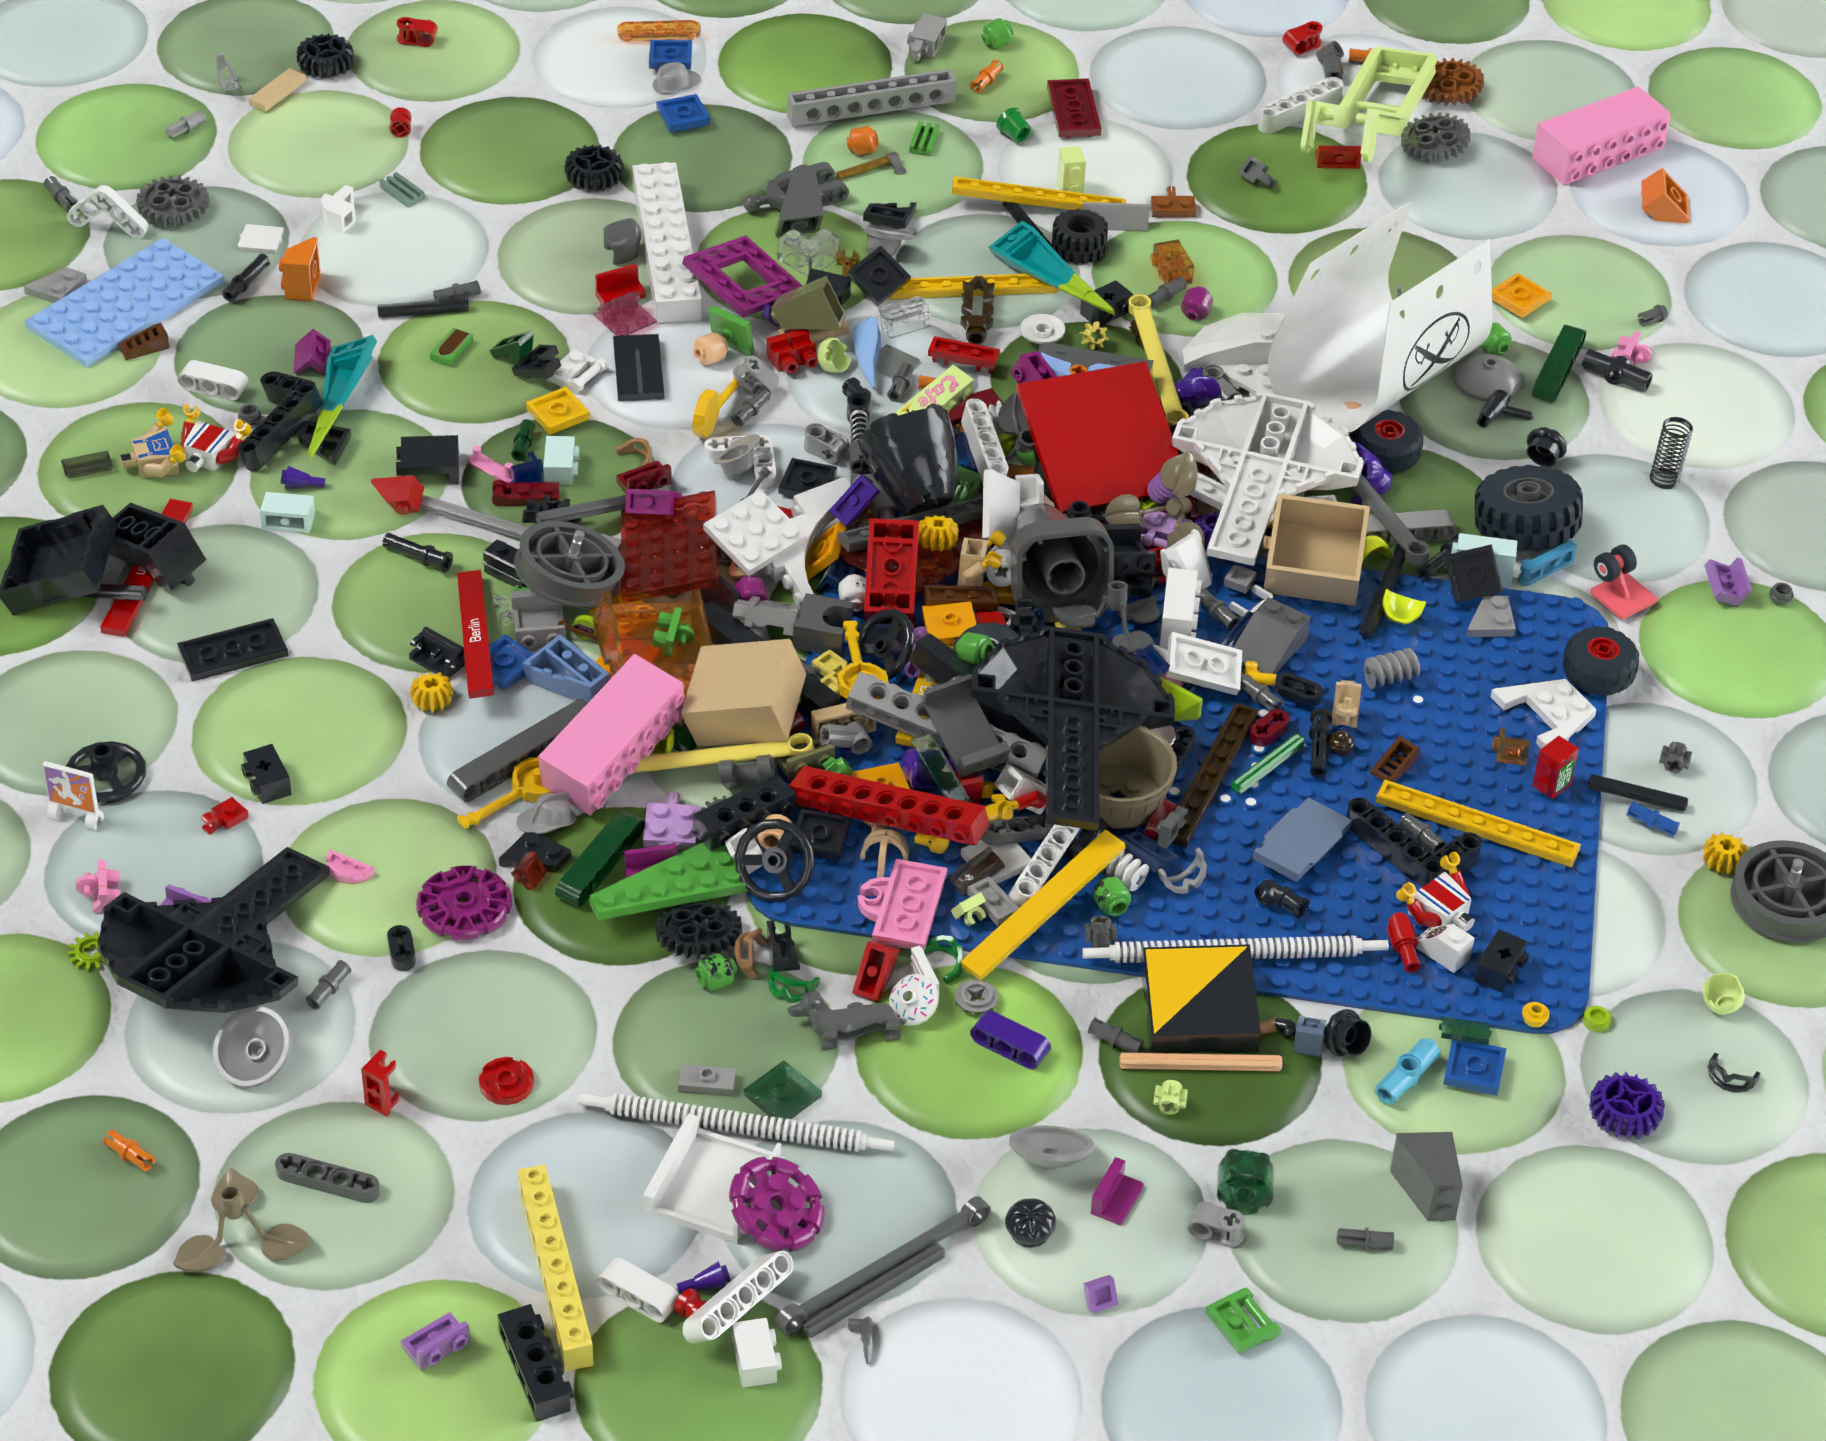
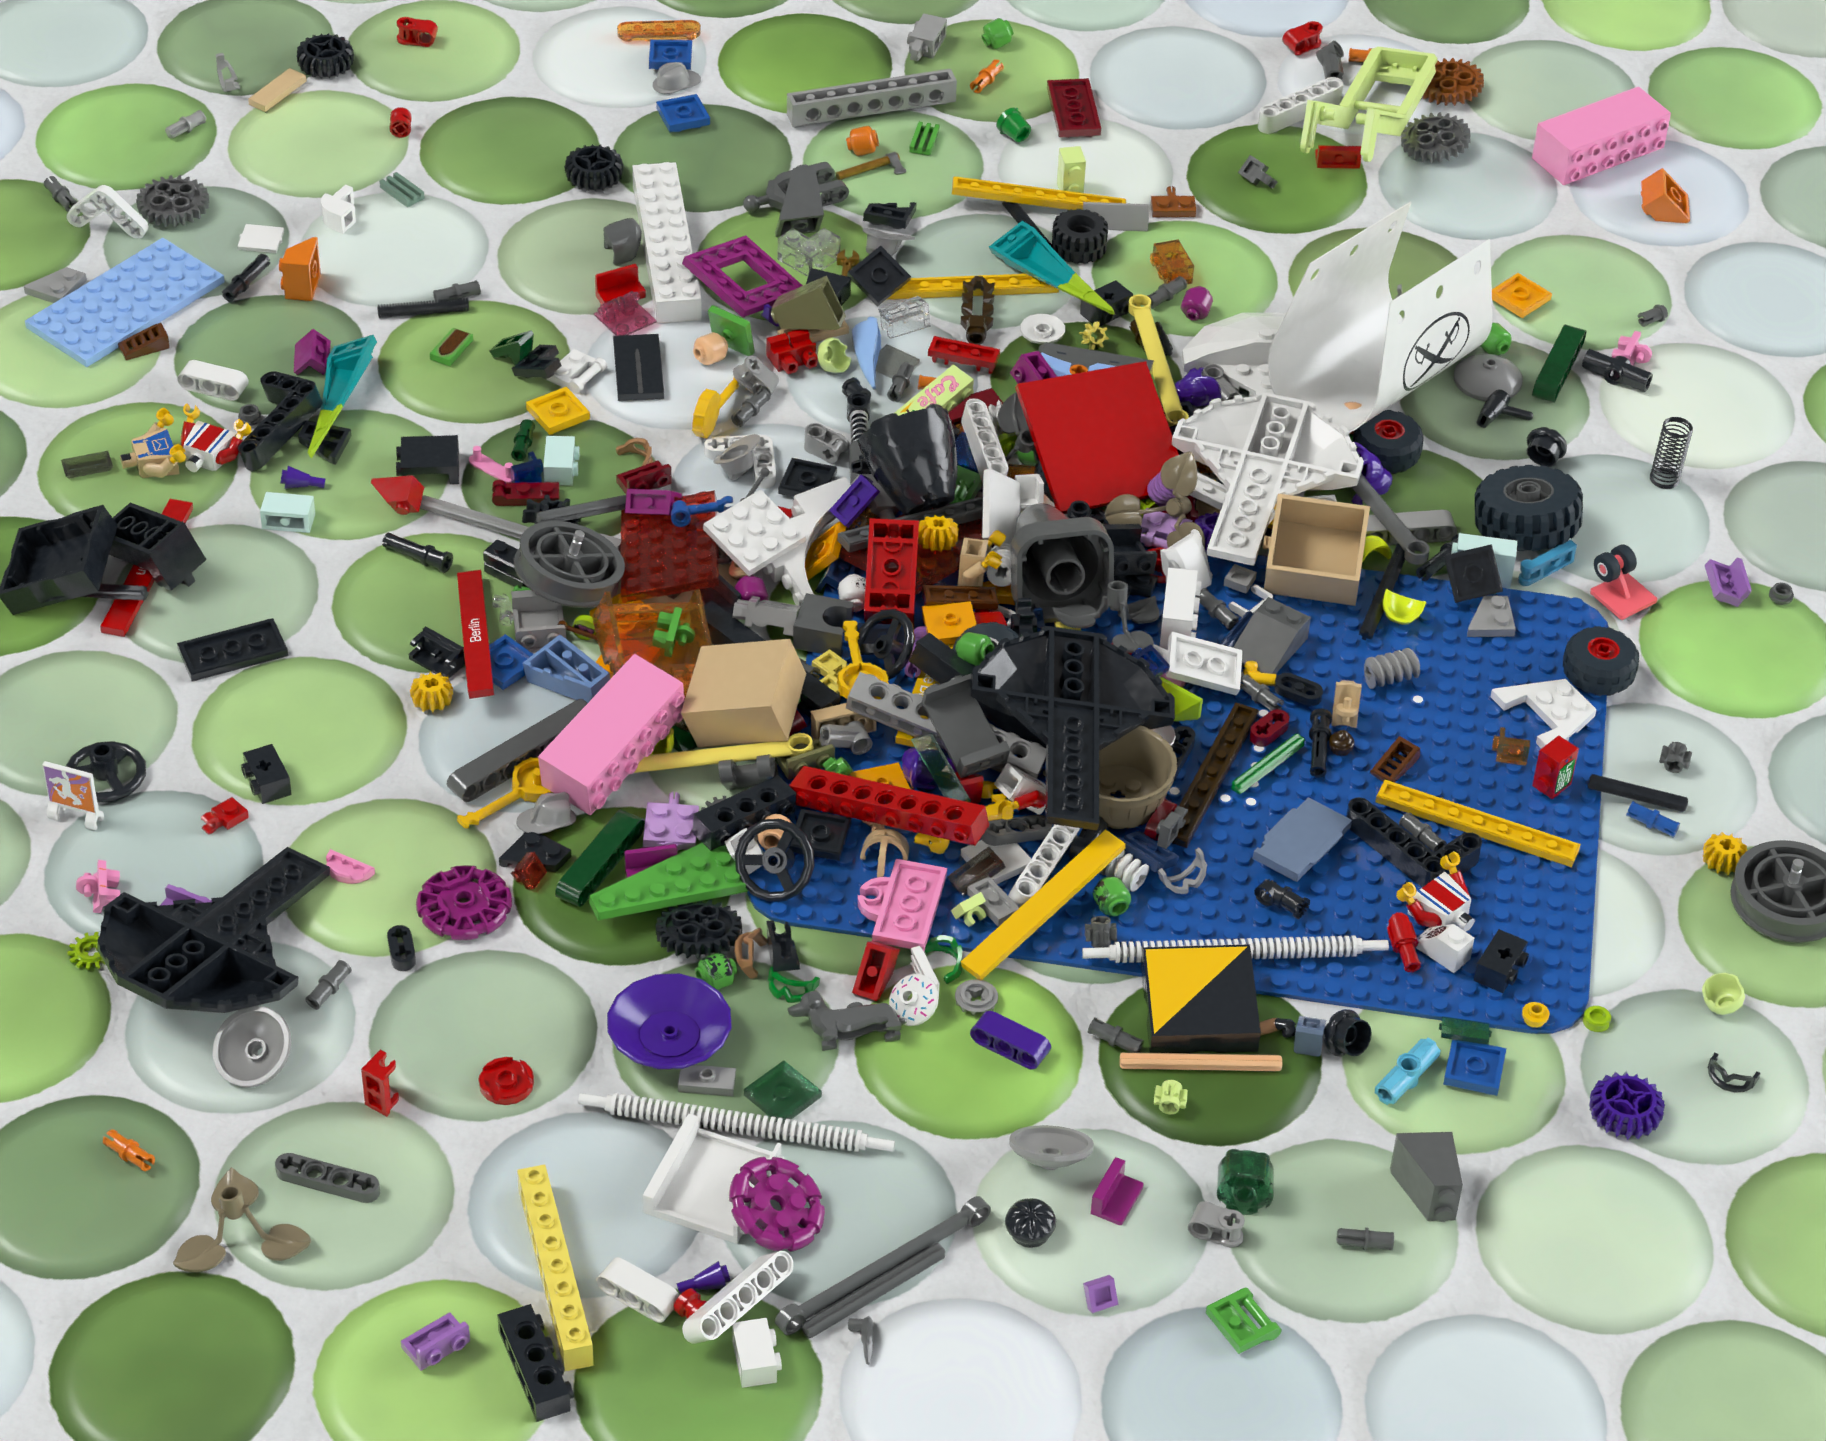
(669, 1021): none -> dark purple dish
(681, 512): none -> blue brick
(1167, 347): none -> black axle

